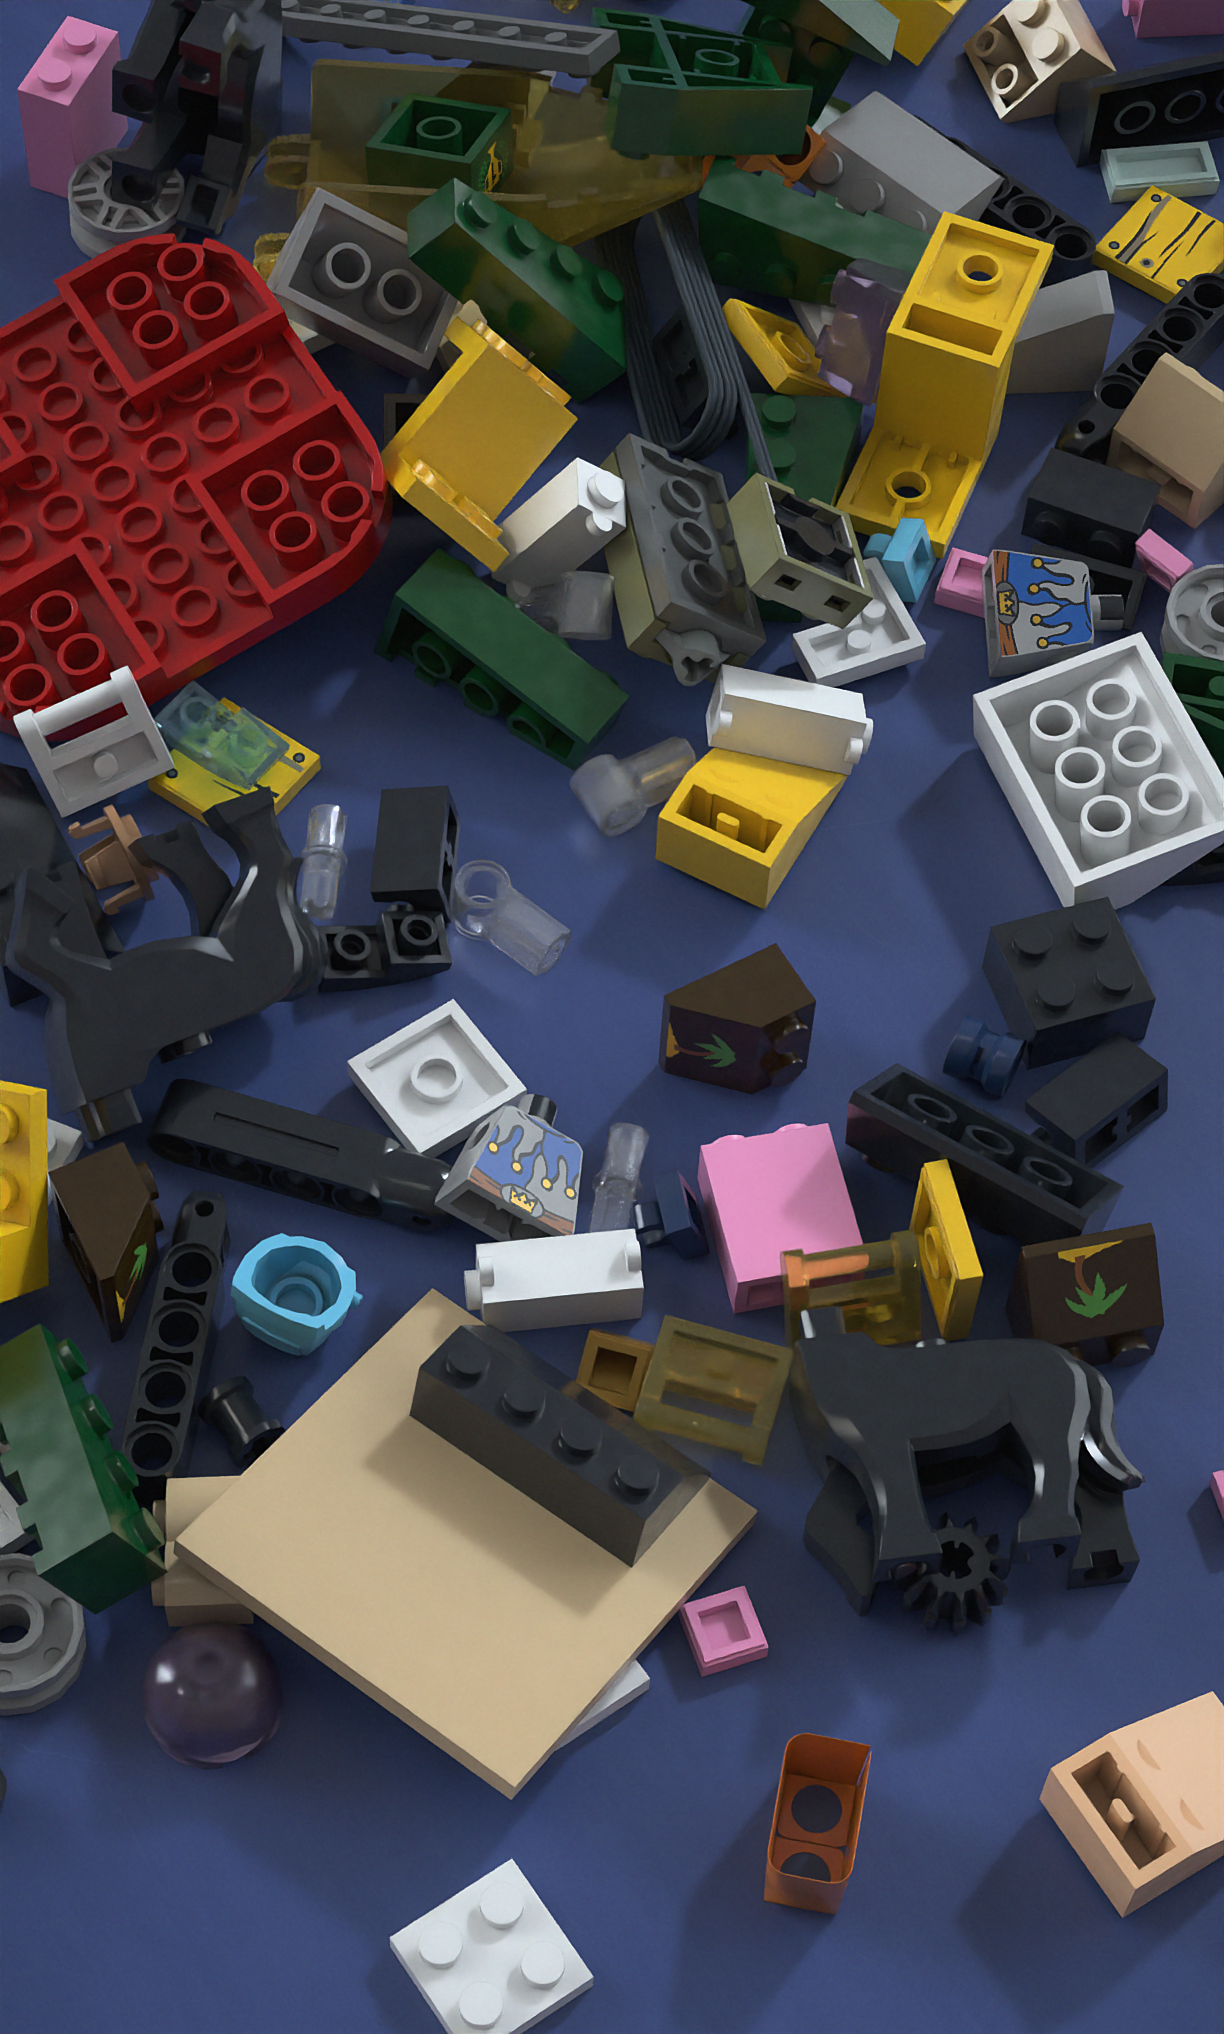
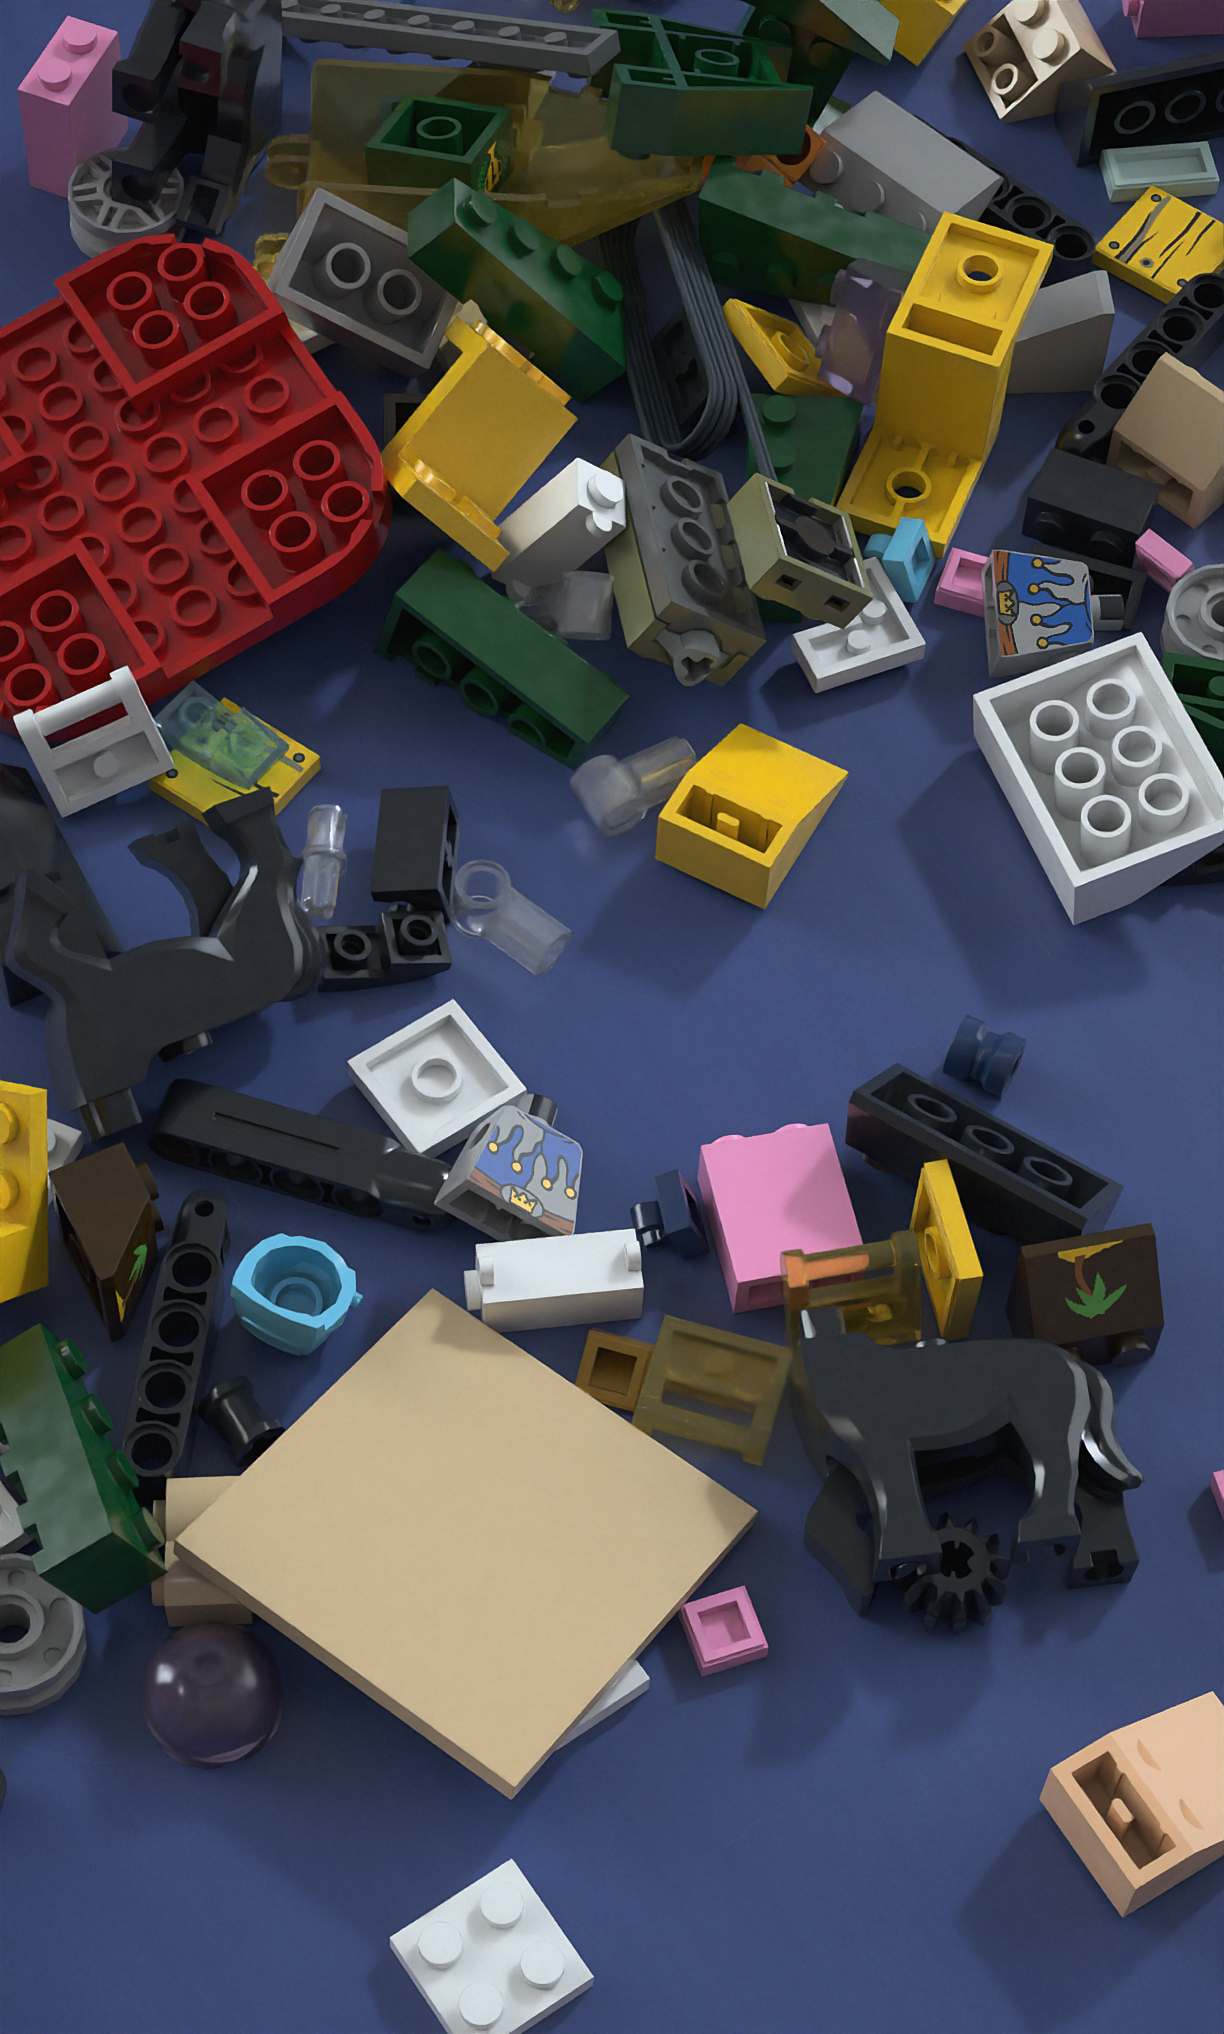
(112, 862): medium nougat piece -> none
(554, 1440): black slope -> none
(618, 1180): clear axle -> none
(740, 1025): dark brown slope -> none
(788, 720): white brick -> none
(831, 1764): orange piece -> none
(1067, 981): black brick -> none
(1100, 1101): black hinge -> none

